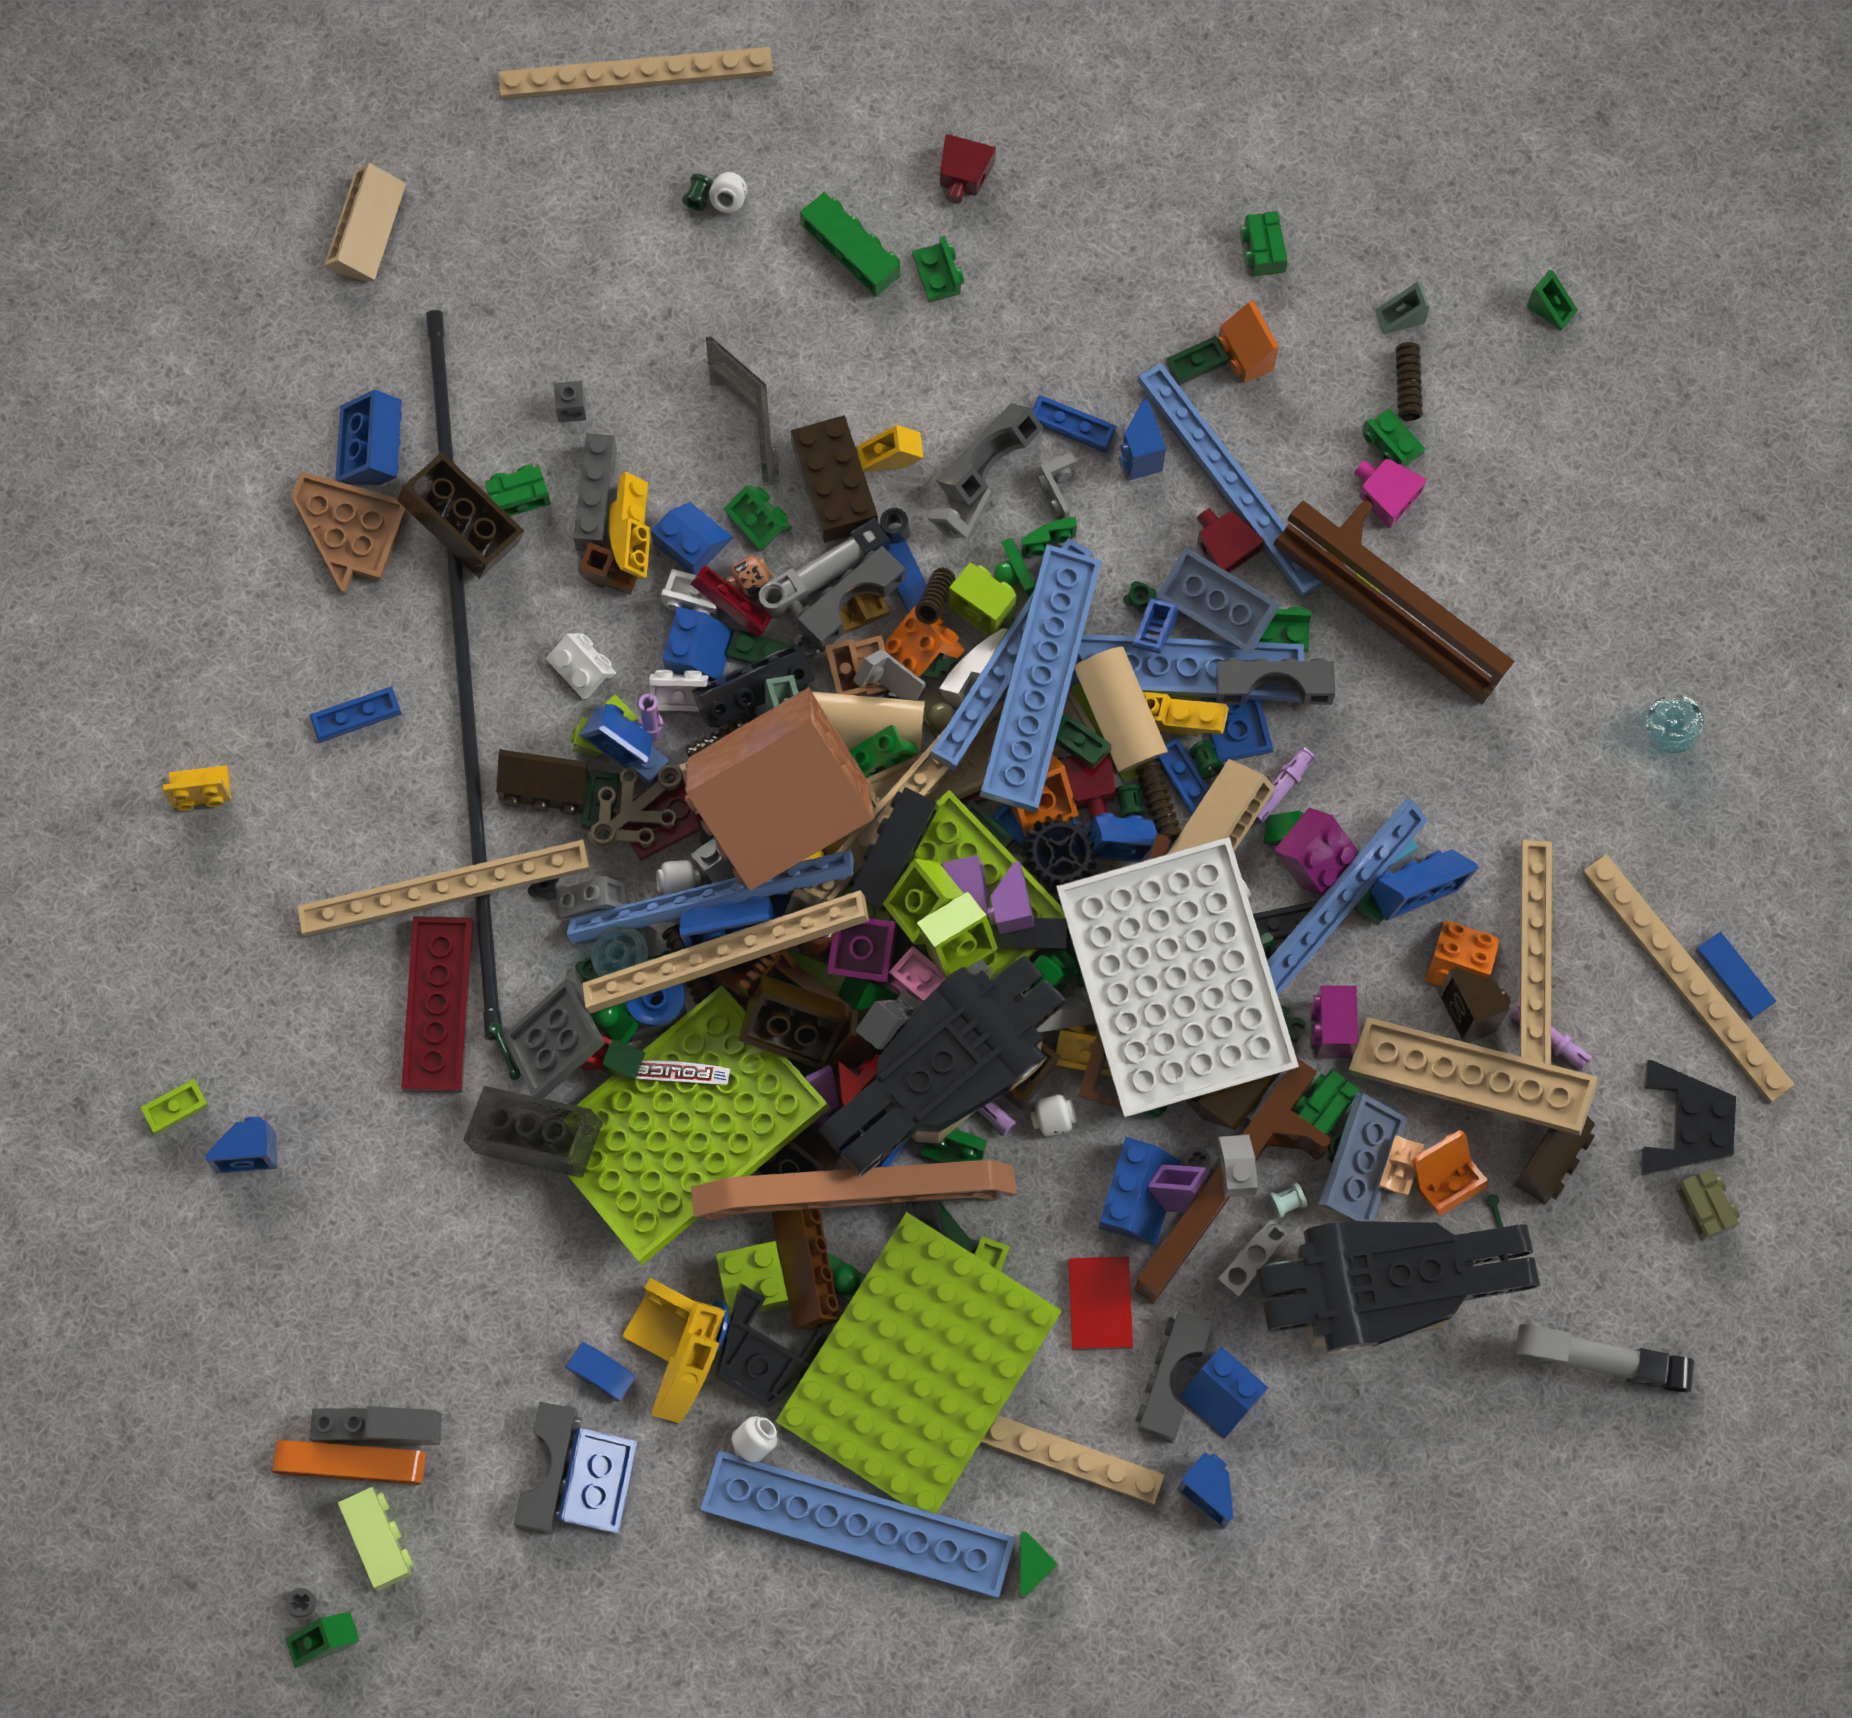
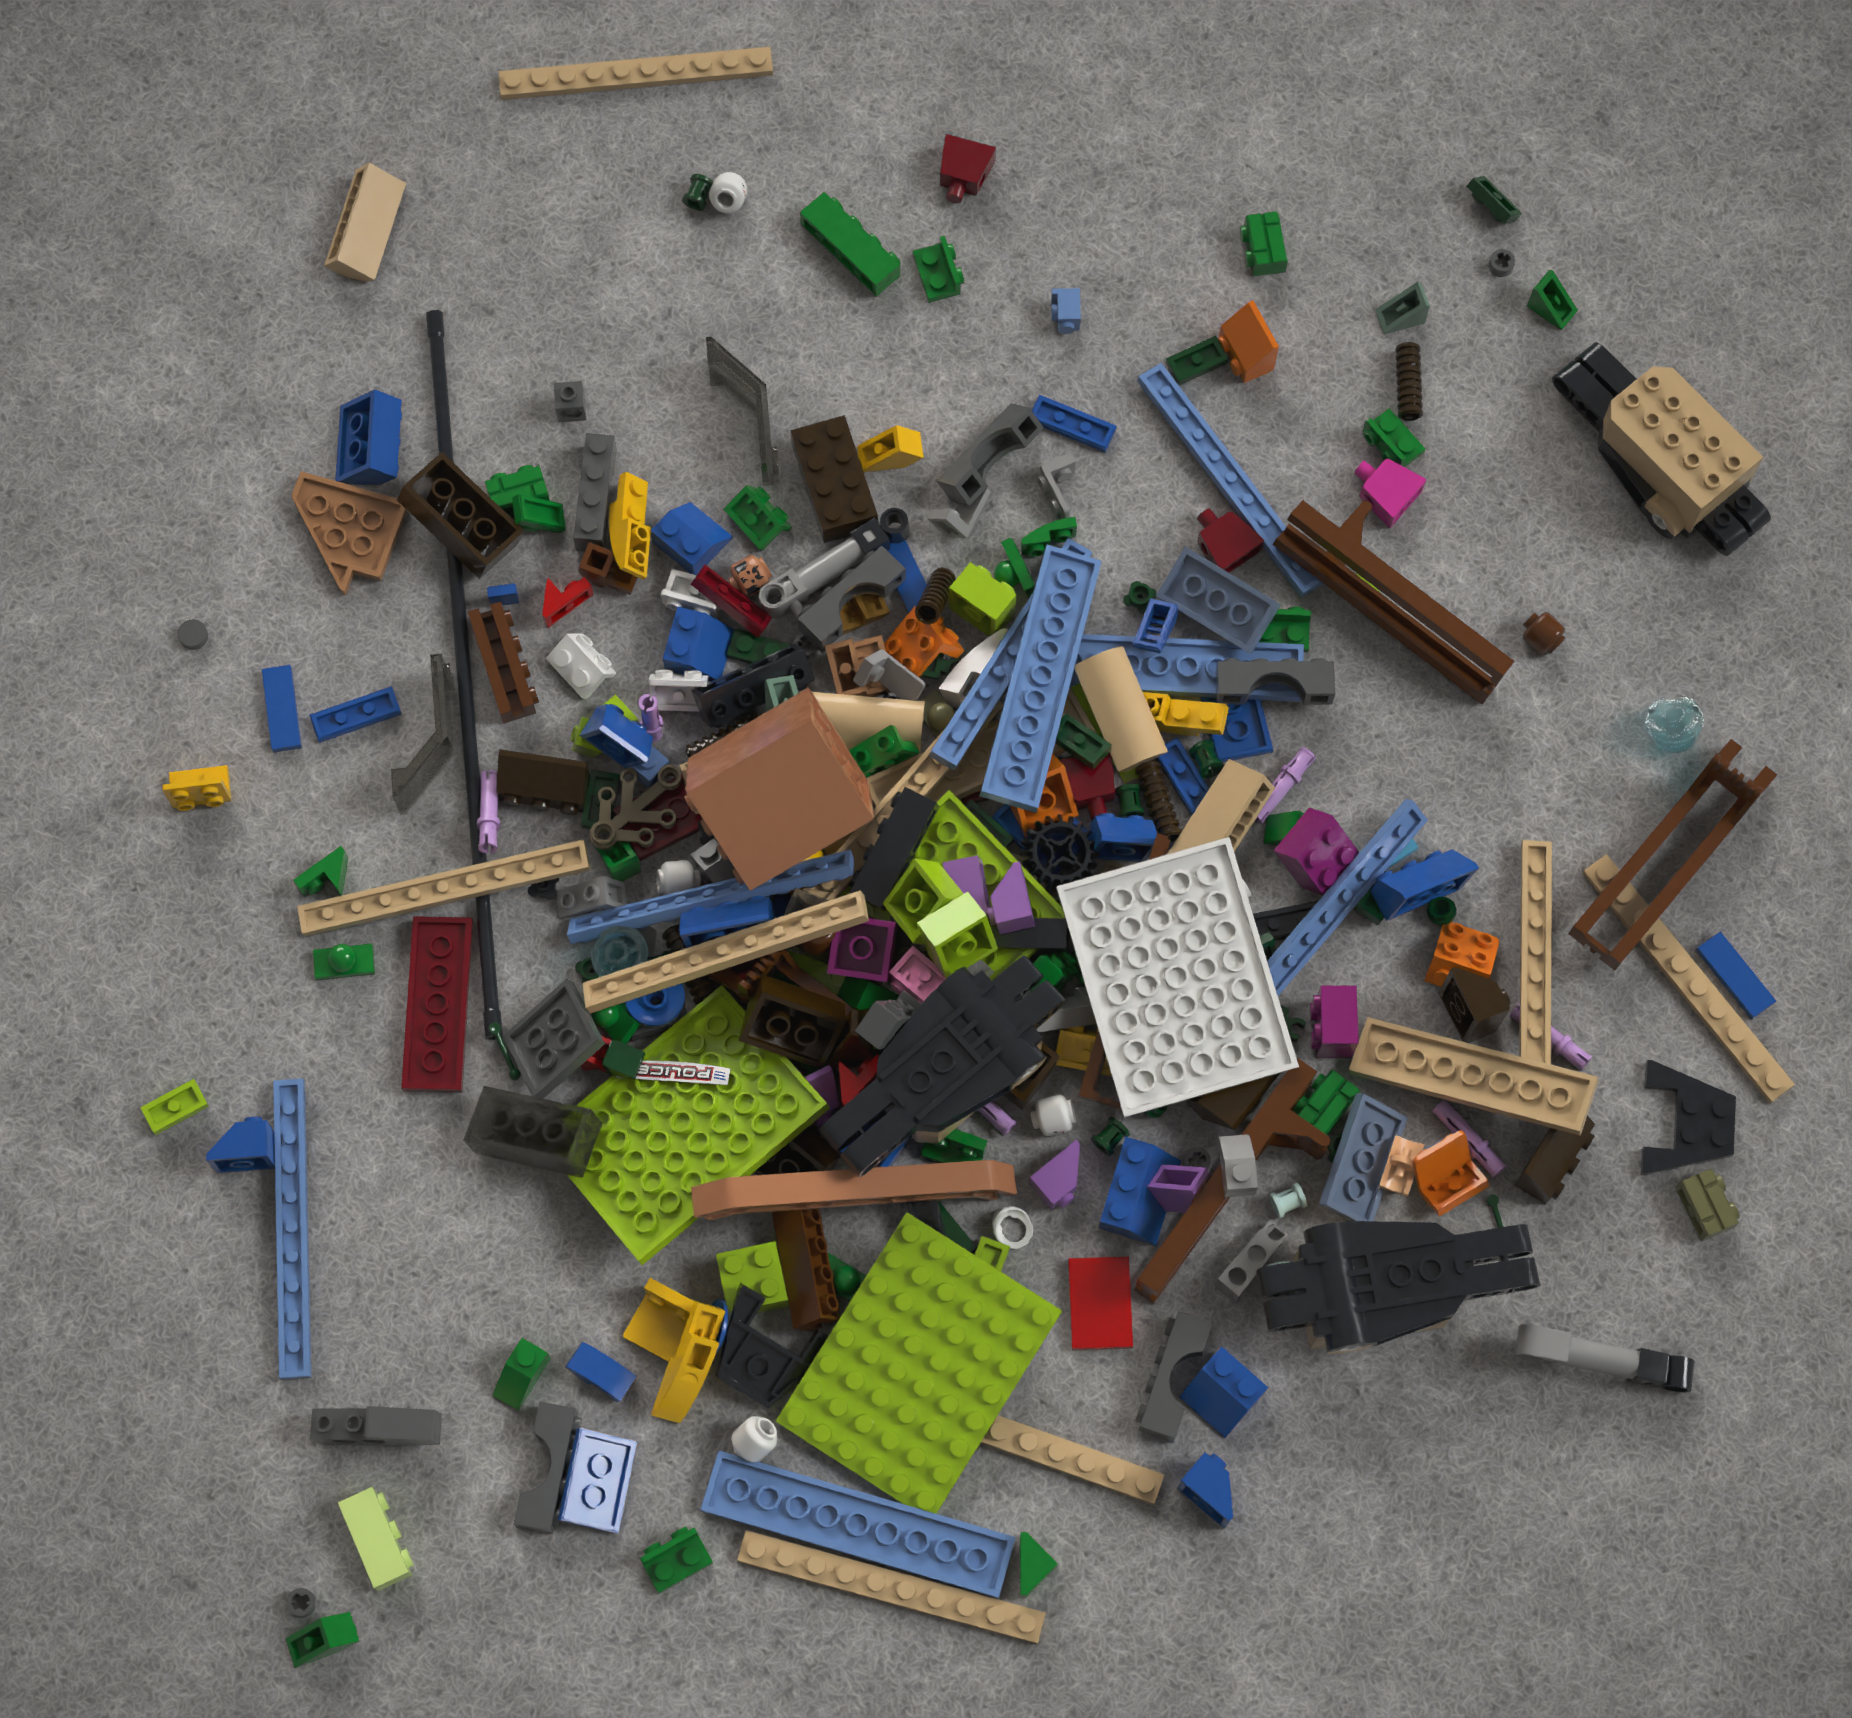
(193, 634): none -> dark grey tile
(281, 708): none -> blue tile
(292, 1229): none -> medium blue plate
(330, 868): none -> green slope
(344, 961): none -> green tile
(348, 1461): orange beam -> none
(412, 781): none -> clear smoke windscreen
(488, 821): none -> lavender pin
(502, 662): none -> reddish brown brick
(505, 593): none -> blue tile
(521, 1373): none -> green slope
(538, 514): none -> green tile
(559, 604): none -> red slope
(620, 861): none -> green slope
(675, 1559): none -> green bracket
(891, 1587): none -> tan plate
(1014, 1212): none -> white piece
(1058, 1178): none -> medium lavender slope
(1066, 309): none -> medium blue brick
(1110, 1136): none -> dark green bush
(1143, 444): blue slope -> none
(1441, 911): none -> dark green plate
(1478, 1148): none -> lavender pin
(1486, 193): none -> dark green plate
(1504, 255): none -> dark grey bush
(1543, 632): none -> reddish brown head
(1668, 449): none -> tan piece
(1716, 770): none -> reddish brown piece

